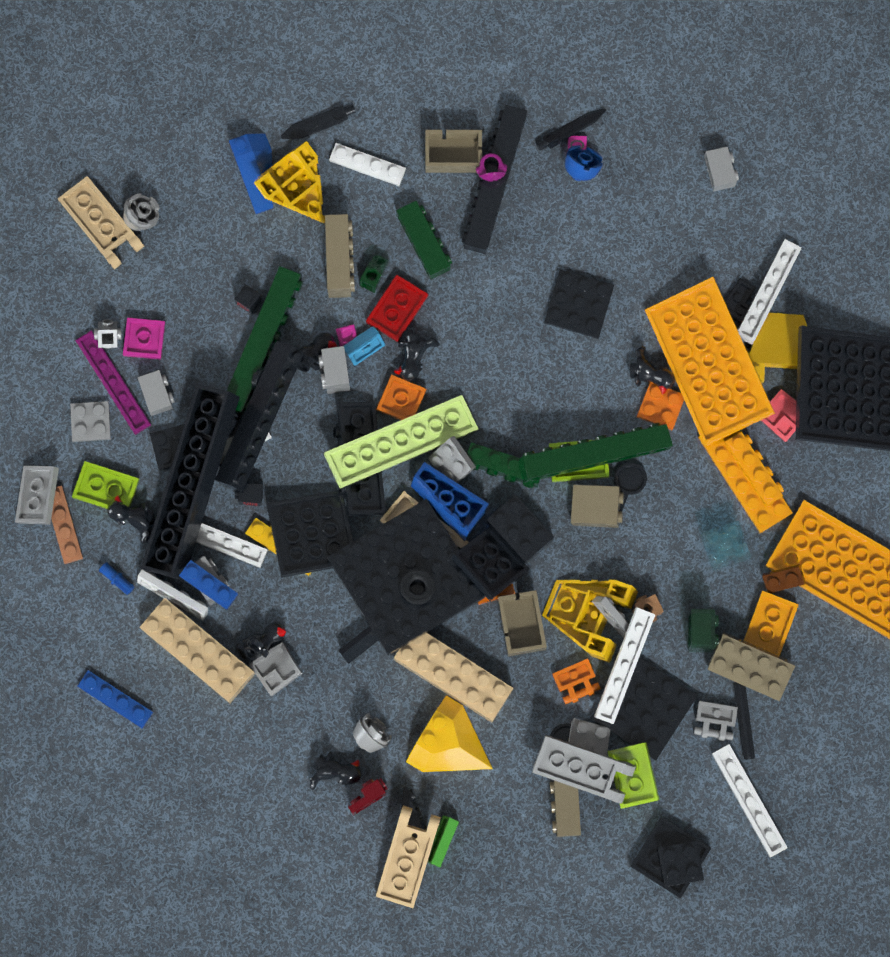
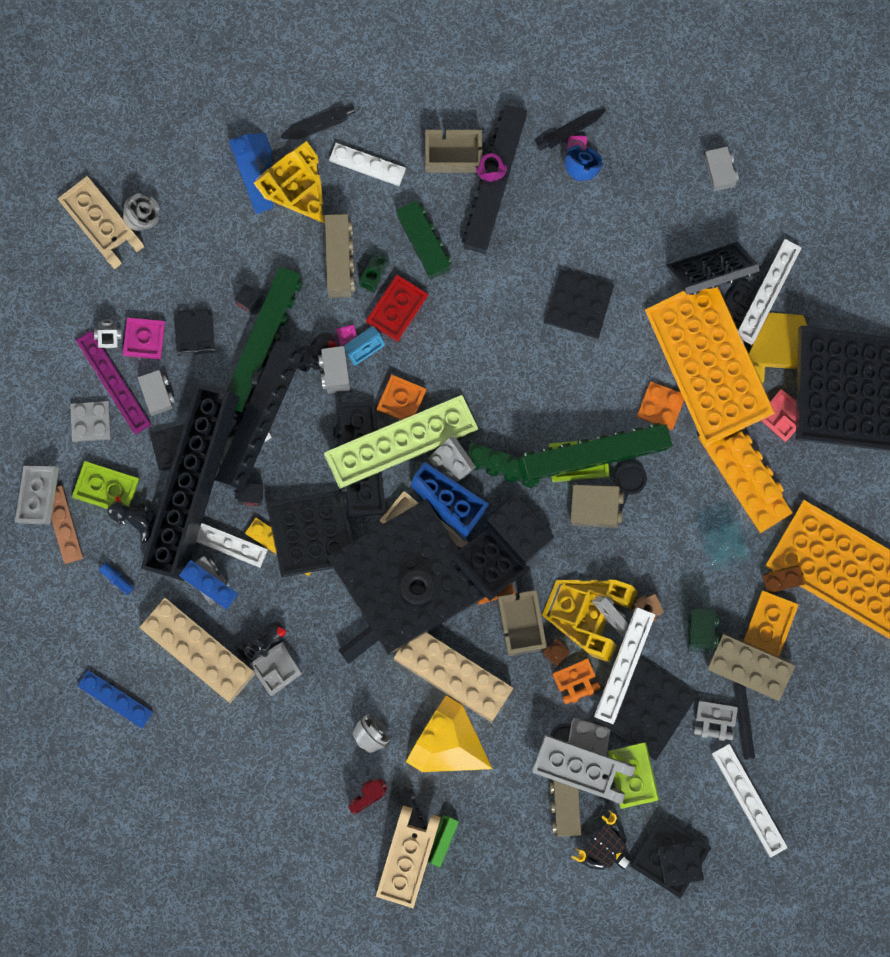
(178, 598): white plate -> none
(194, 332): none -> black plate
(330, 768): black animal -> none
(413, 351): black animal -> none
(556, 653): none -> reddish brown brick
(605, 847): none -> black torso
(646, 372): black animal -> none
(713, 268): none -> black plate

